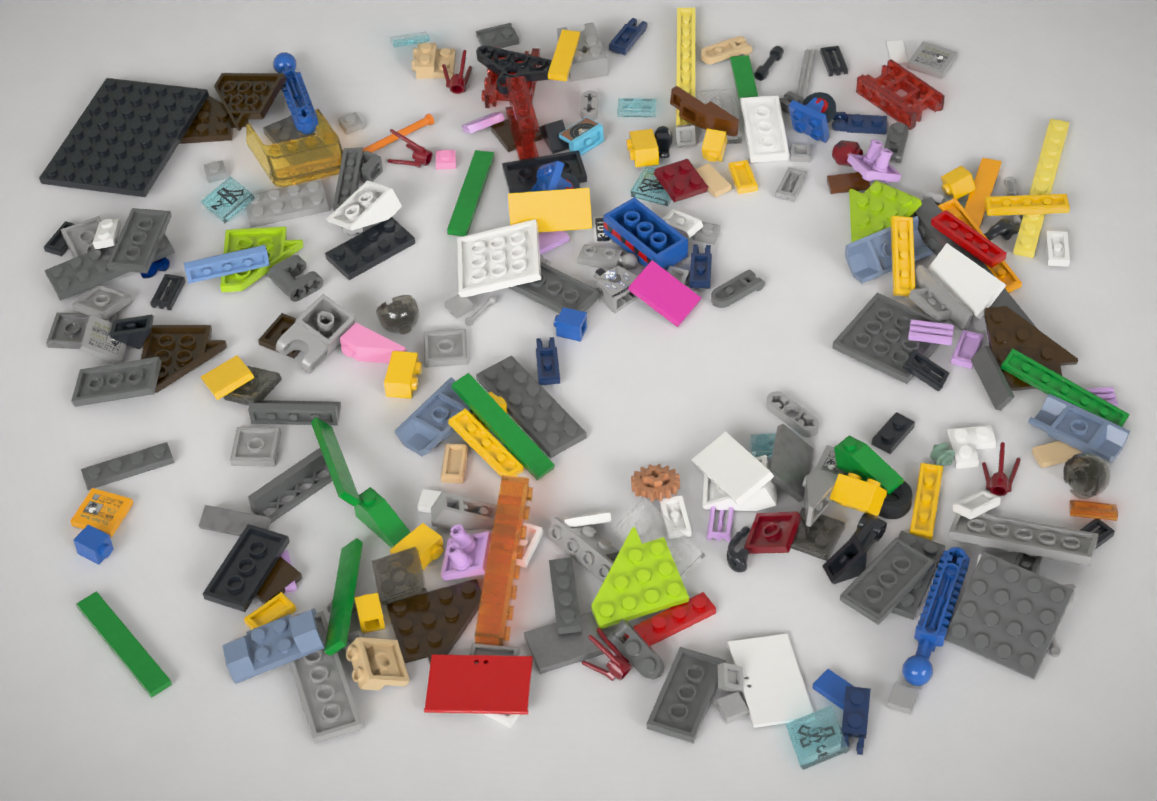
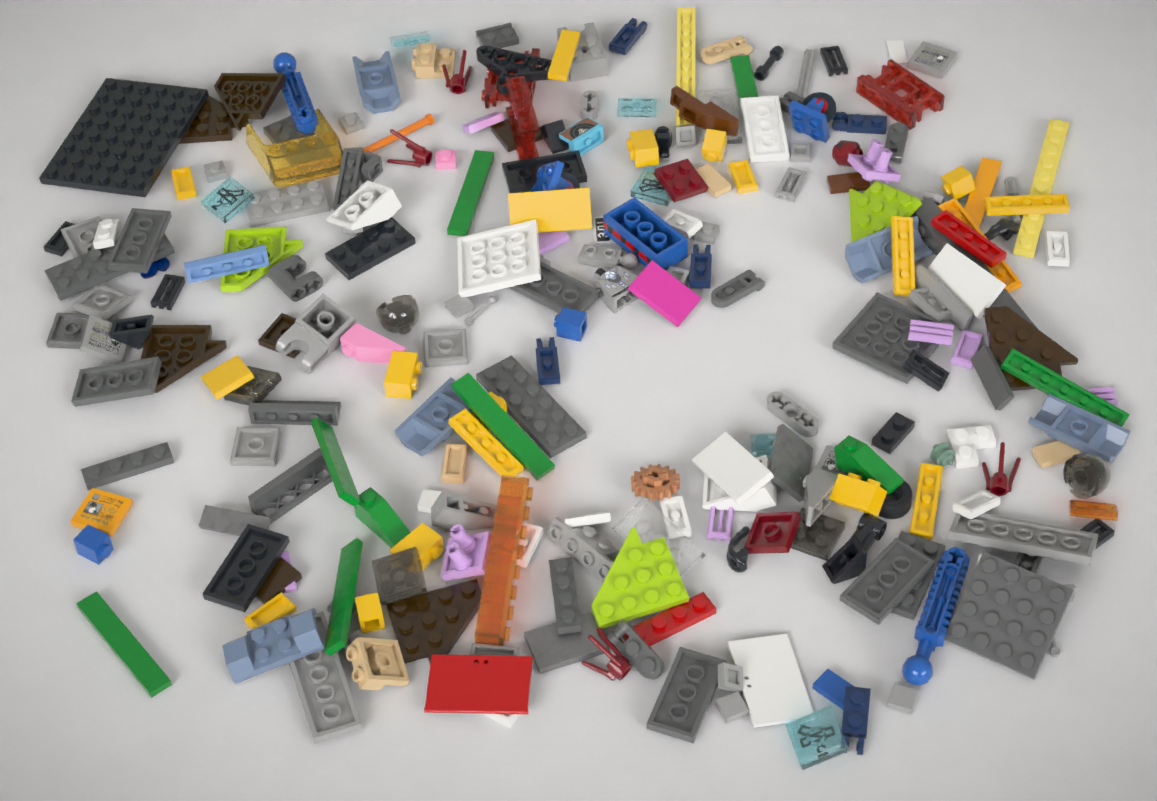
(183, 183): none -> yellow tile
(377, 84): none -> sand blue piece

